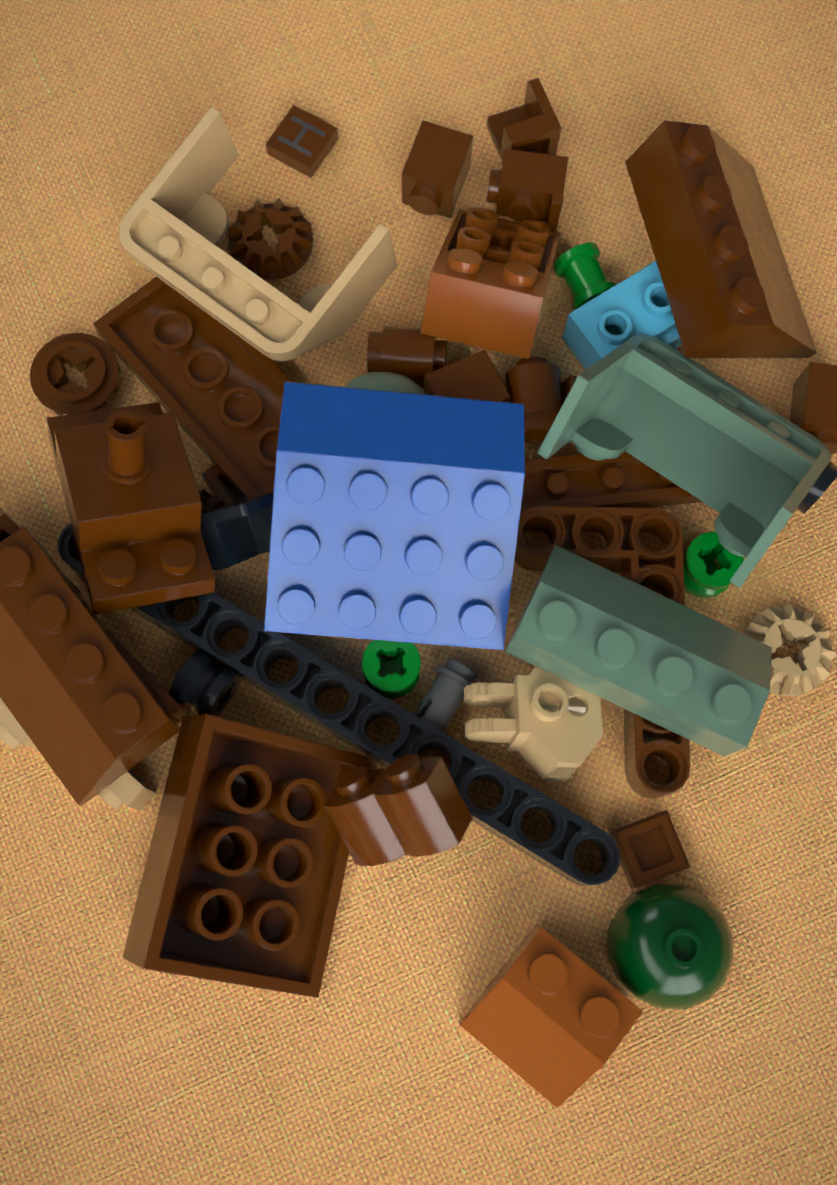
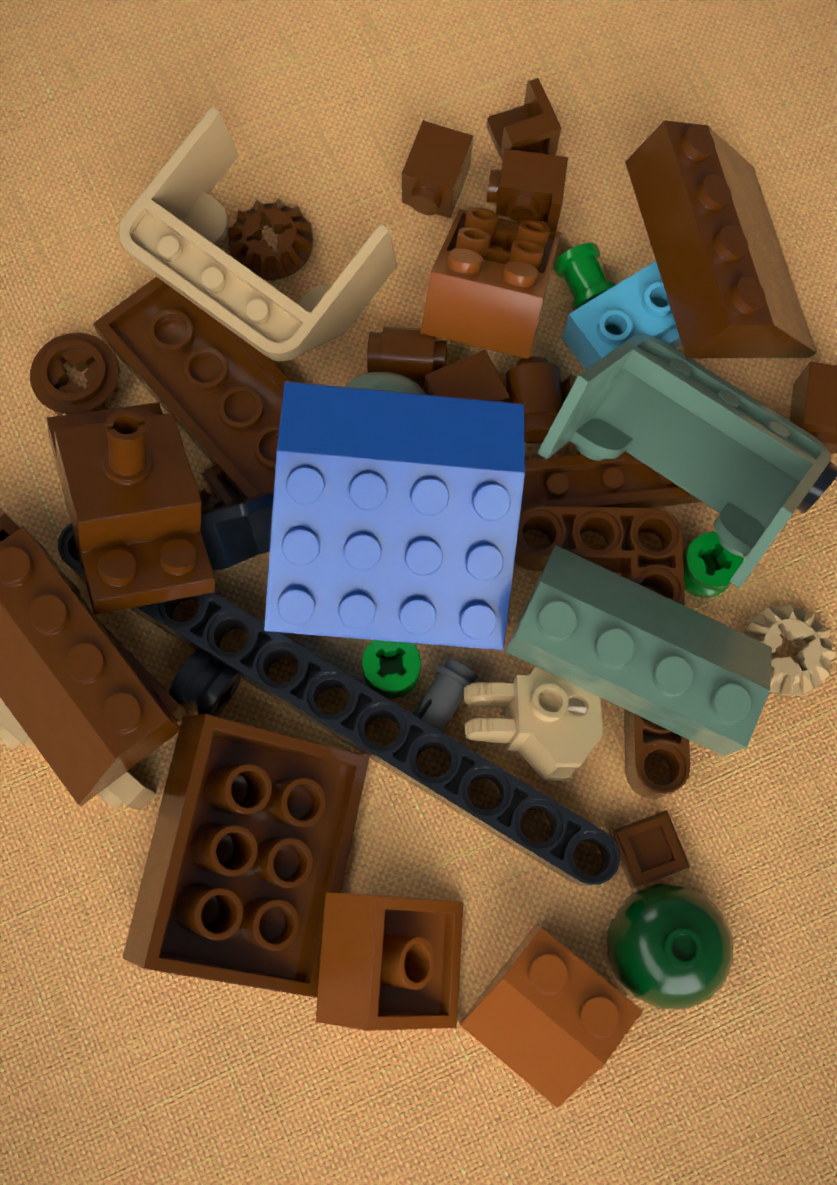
(302, 141): reddish brown tile -> none
(389, 962): none -> dark orange slope
(398, 810): reddish brown brick -> none

